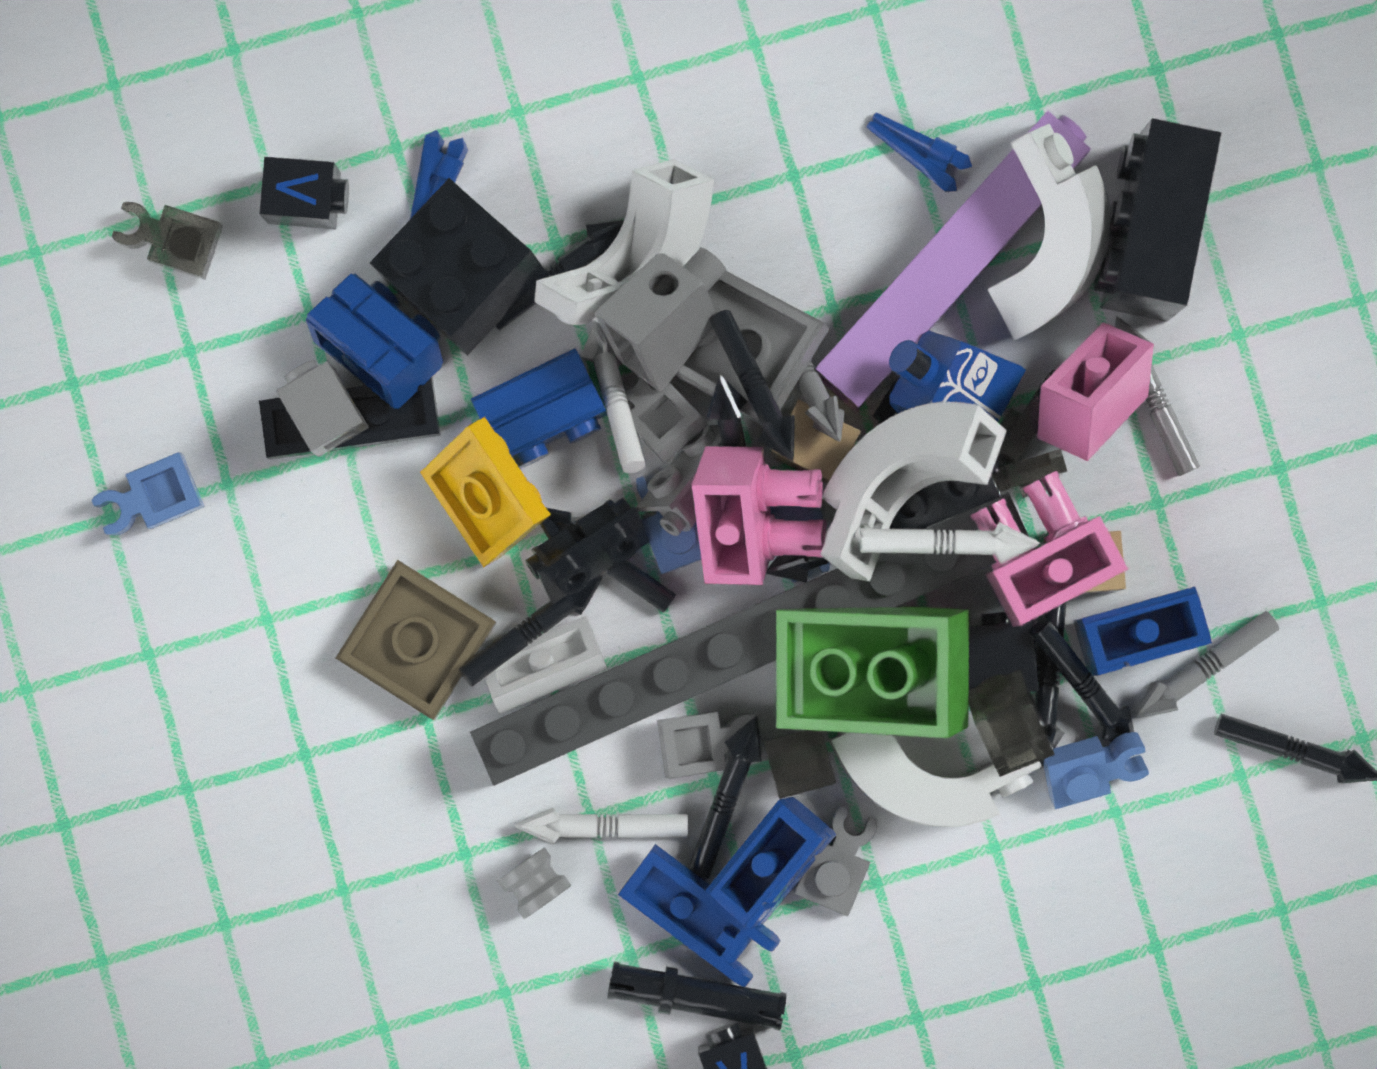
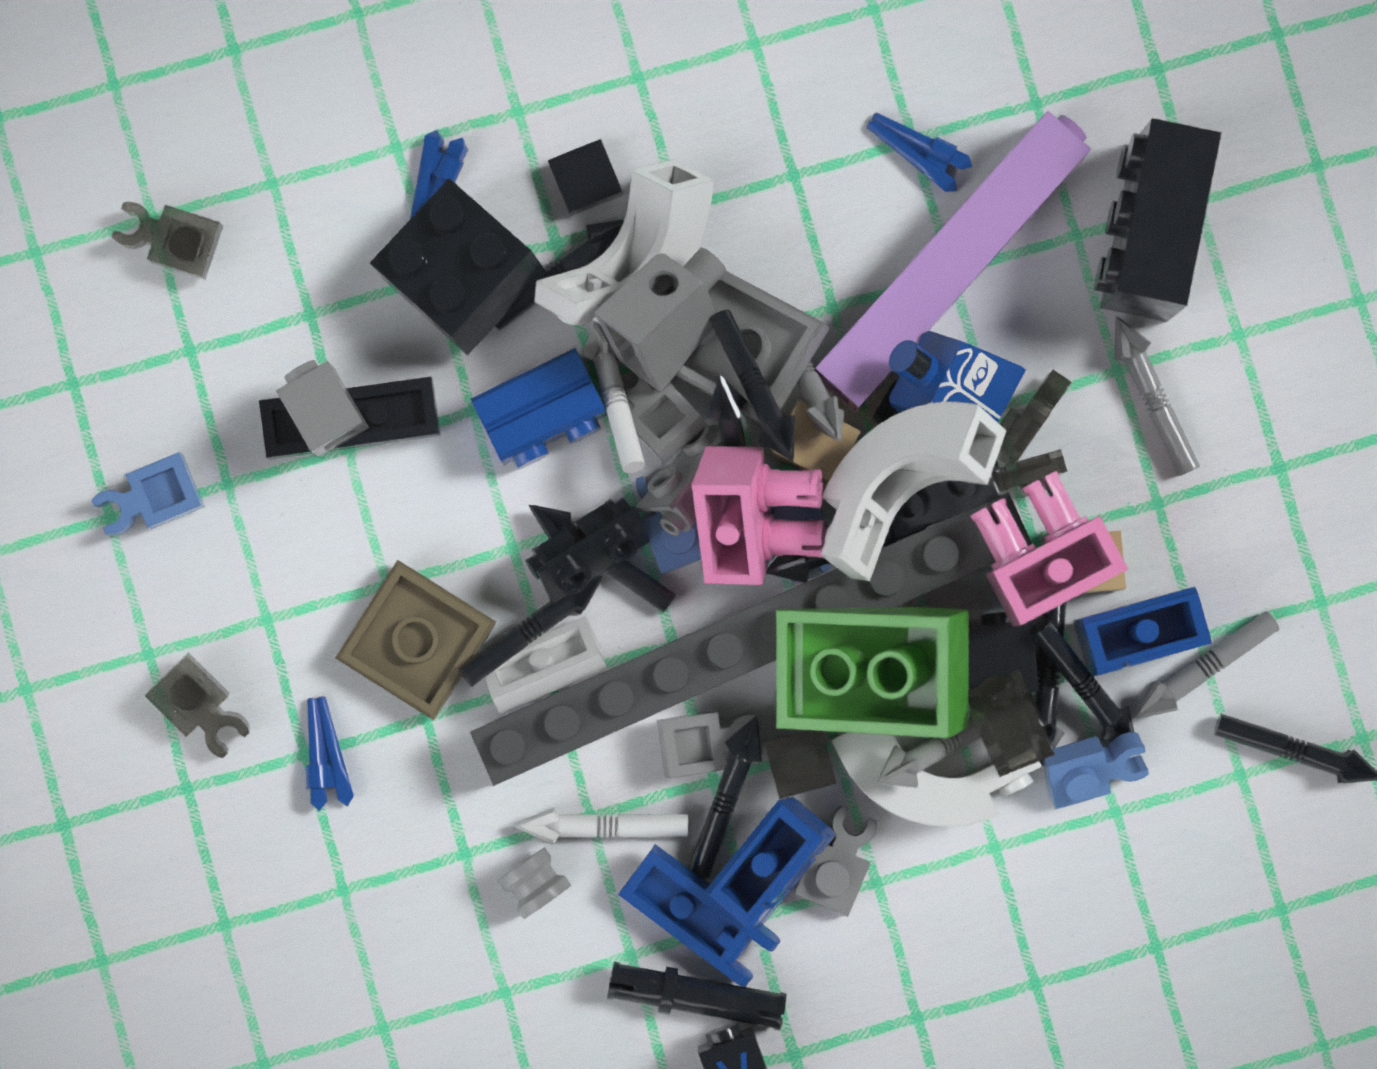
(192, 699): none -> clear smoke plate
(302, 193): black brick -> none
(326, 762): none -> blue piece
(376, 339): blue brick -> none
(485, 492): yellow plate -> none
(585, 177): none -> black tile
(903, 767): none -> light grey piece
(1002, 542): white piece -> none
(1073, 237): white arch -> none
(1094, 391): bright pink brick -> none

